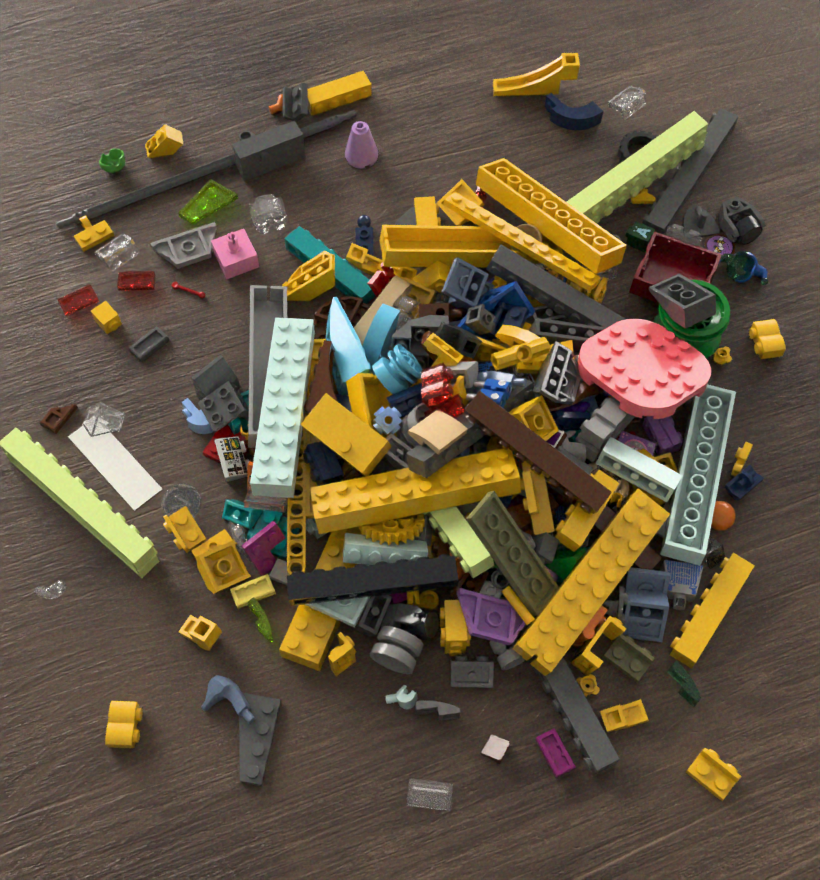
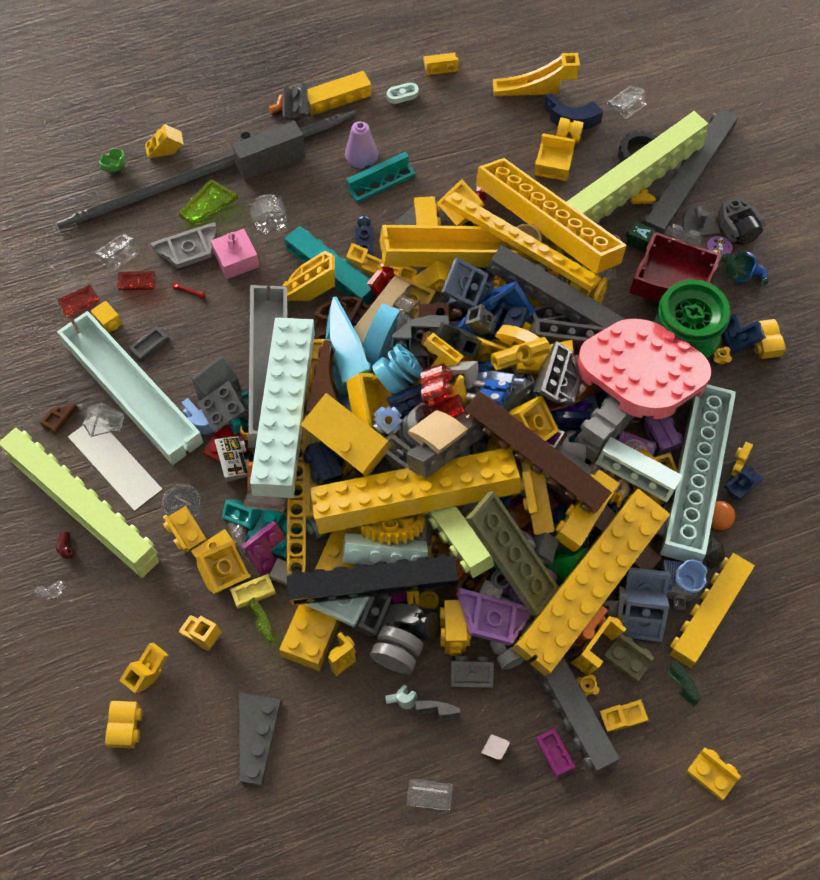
(63, 547): none -> dark red arm
(93, 234): yellow plate -> none
(131, 388): none -> light aqua piece
(144, 672): none -> yellow brick
(222, 688): sand blue animal -> none
(377, 175): none -> teal fence
(402, 93): none -> light aqua plate
(441, 63): none -> yellow bracket
(518, 605): yellow piece -> none
(554, 157): none -> yellow panel
(570, 130): none -> yellow wheel
(684, 300): dark grey slope -> none
(691, 576): none -> light blue hair
(742, 338): none -> dark blue plate

